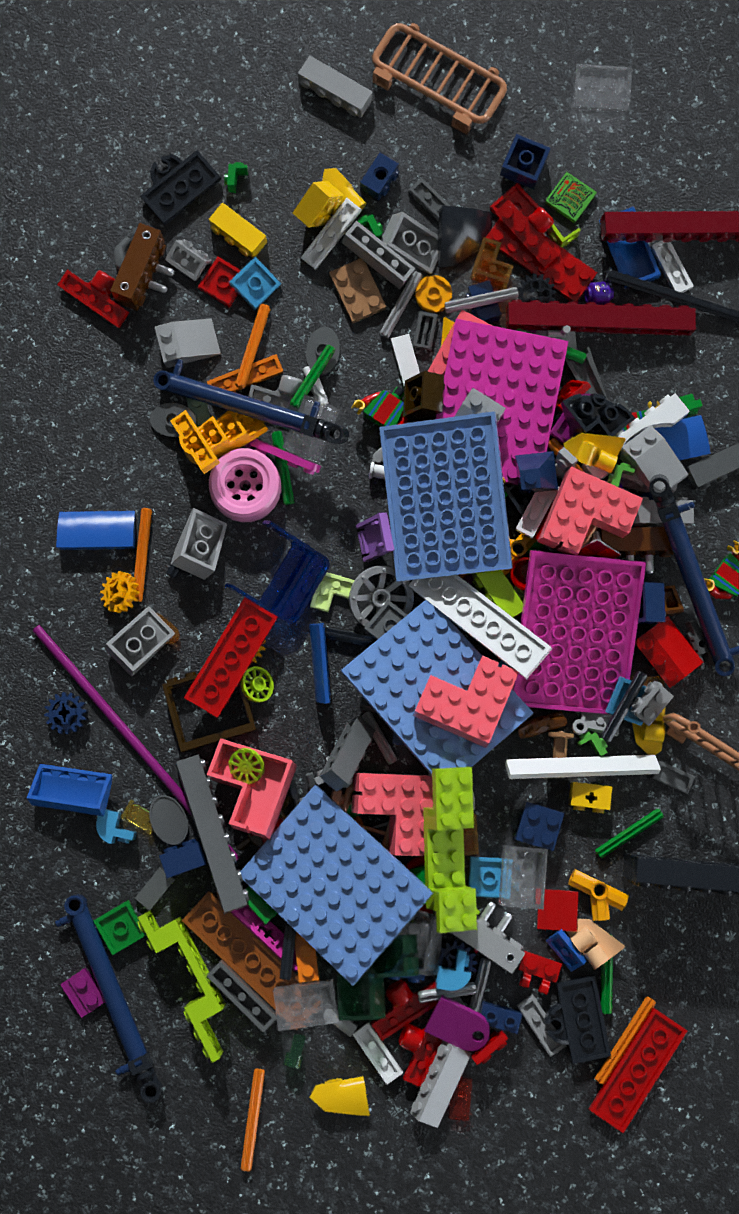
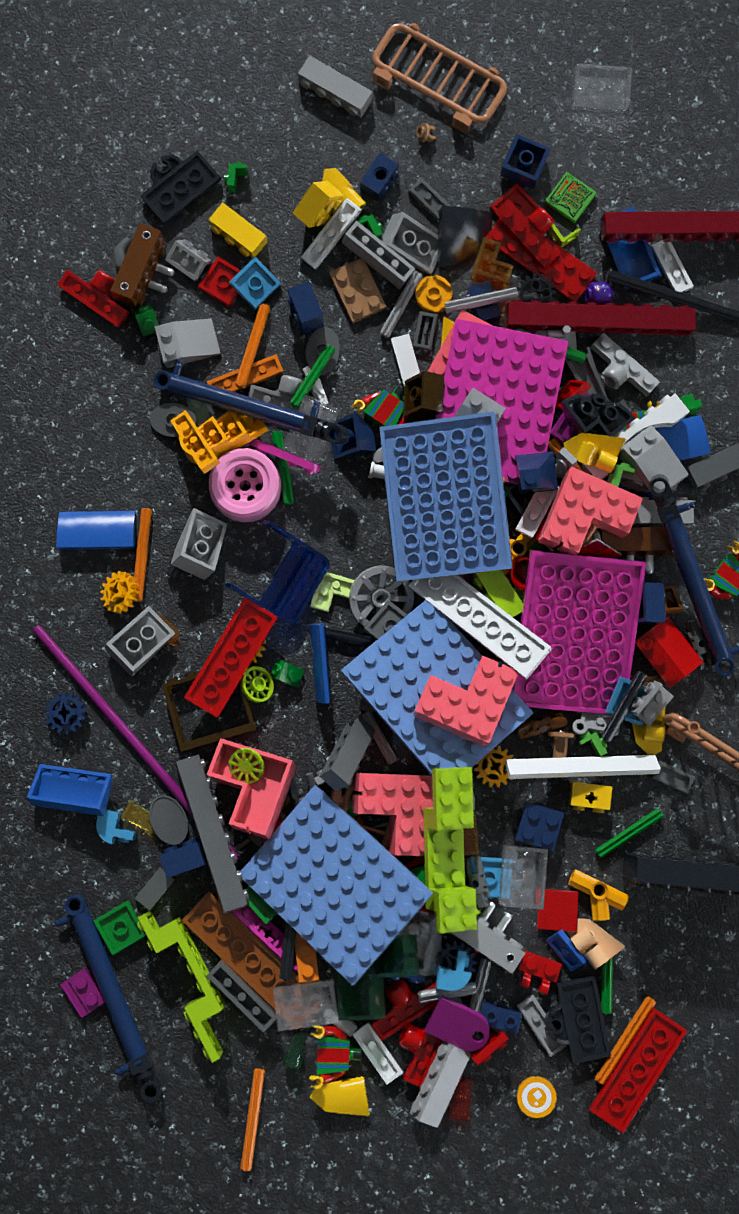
(146, 319): none -> green bracket
(287, 673): none -> green bracket
(305, 308): none -> dark blue brick
(332, 1055): none -> torso
(360, 439): none -> dark blue slope
(376, 538): medium lavender container -> none
(423, 133): none -> medium nougat plate
(482, 889): none -> dark grey hinge
(483, 773): none -> light orange gear
(536, 1097): none -> light orange tile
(622, 367): none -> light grey plate

